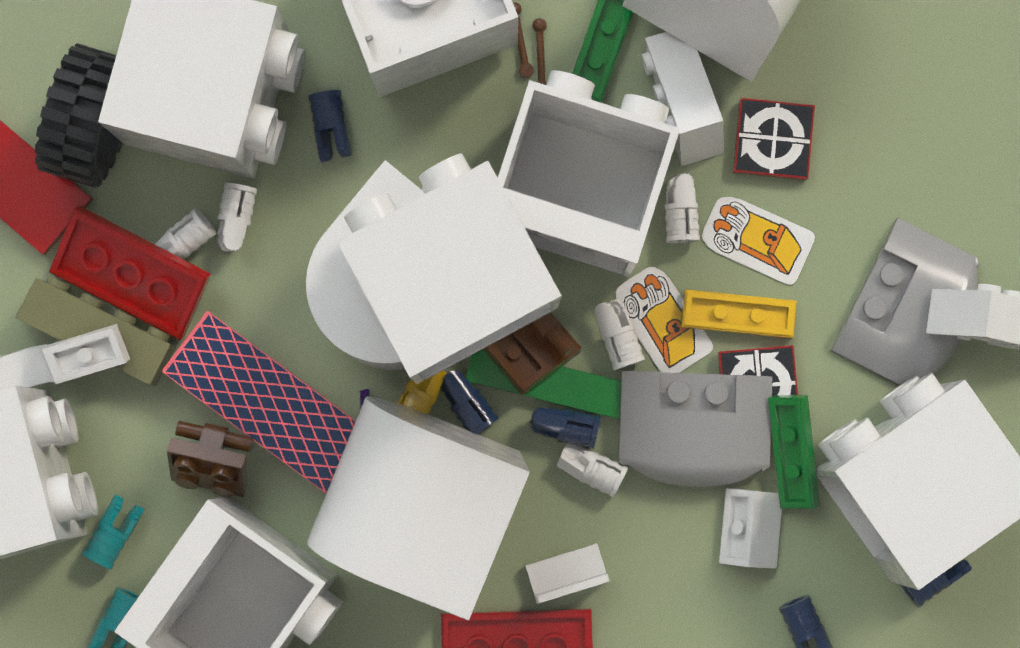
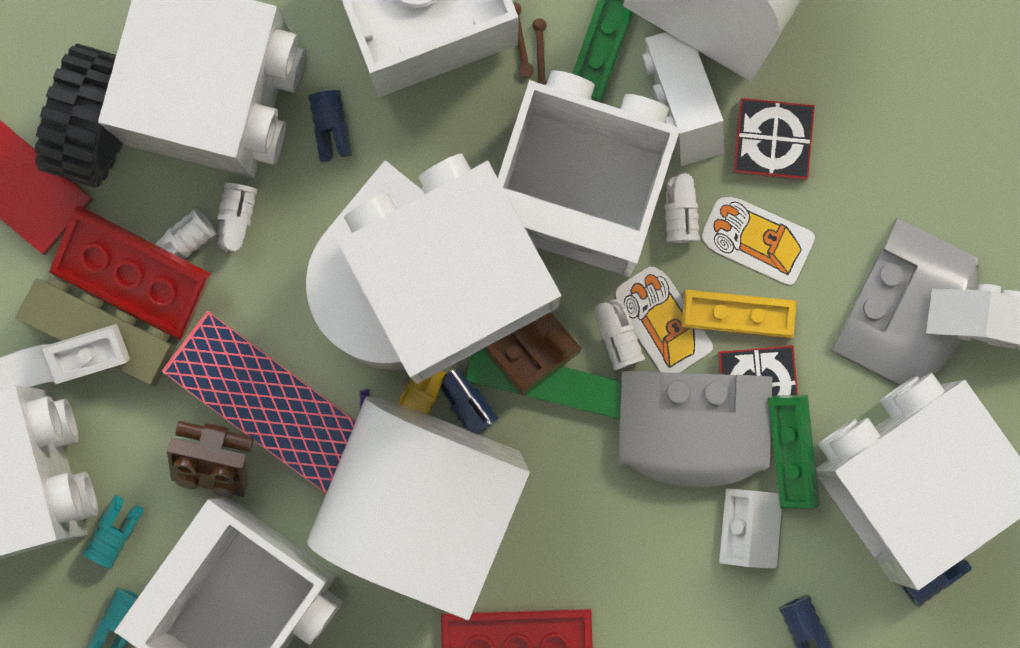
(566, 426): dark blue hinge -> none
(567, 573): white panel -> none
(592, 468): white hinge -> none

